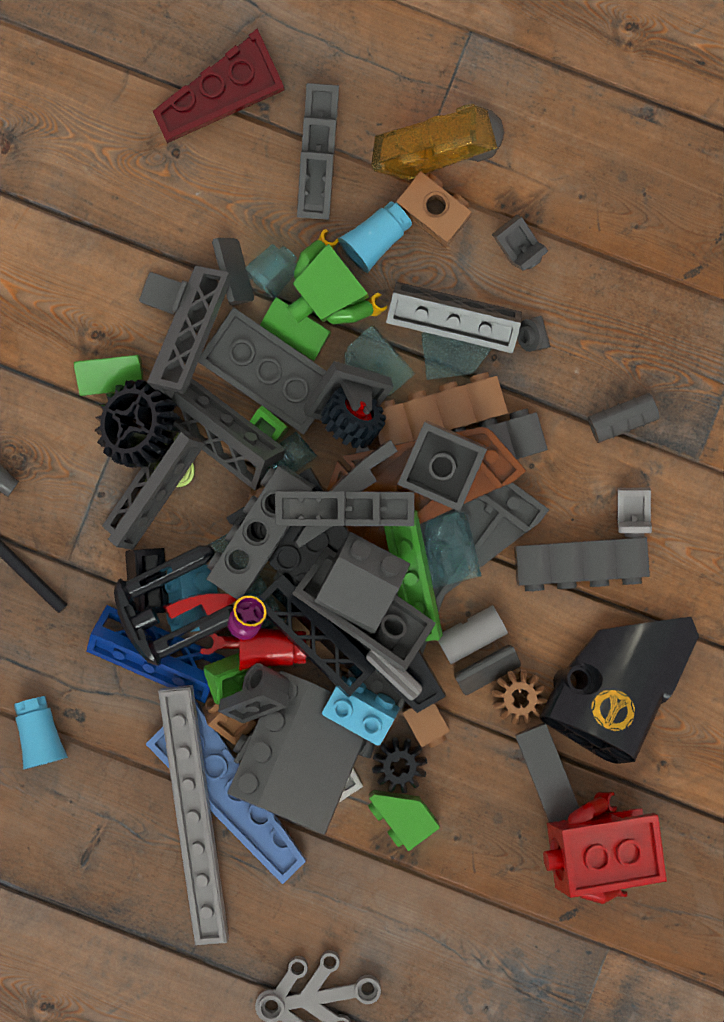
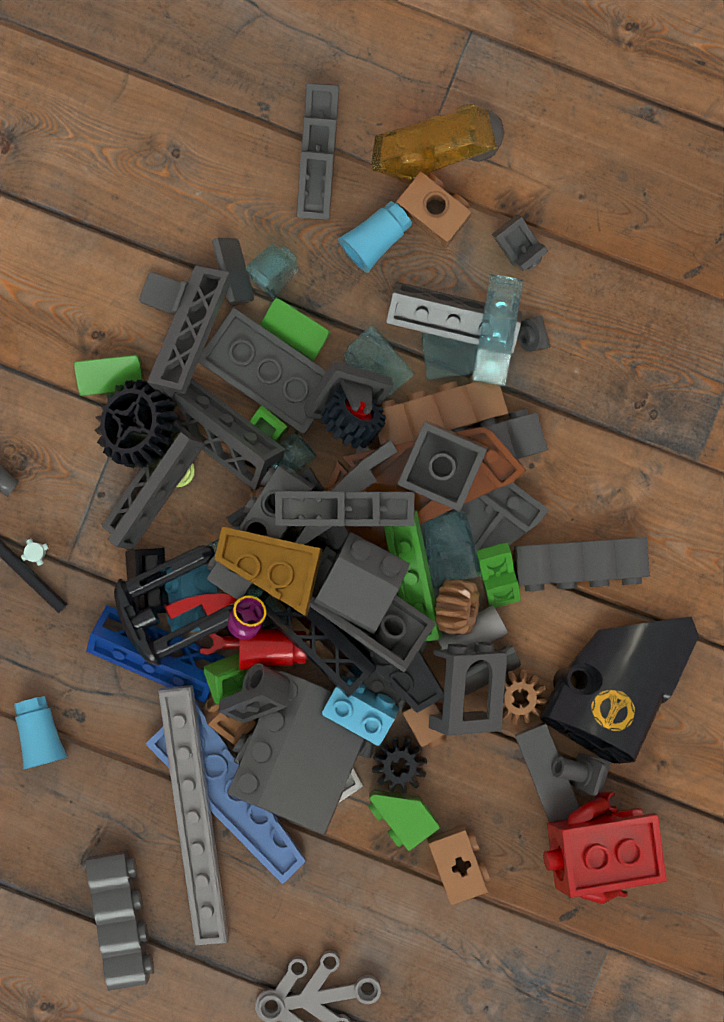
(34, 552): none -> light aqua piece
(118, 920): none -> dark grey brick
(230, 85): dark red wing -> none
(273, 564): none -> pearl gold wing
(329, 287): bright green torso -> none
(401, 680): light grey axle -> none
(457, 607): none -> medium nougat gear
(458, 661): none -> dark grey panel
(464, 883): none -> medium nougat brick
(497, 330): none -> clear light blue slope
(498, 575): none -> bright green slope
(585, 773): none -> dark grey bracket
(623, 417): dark grey axle -> none
(634, 511): light grey bracket -> none

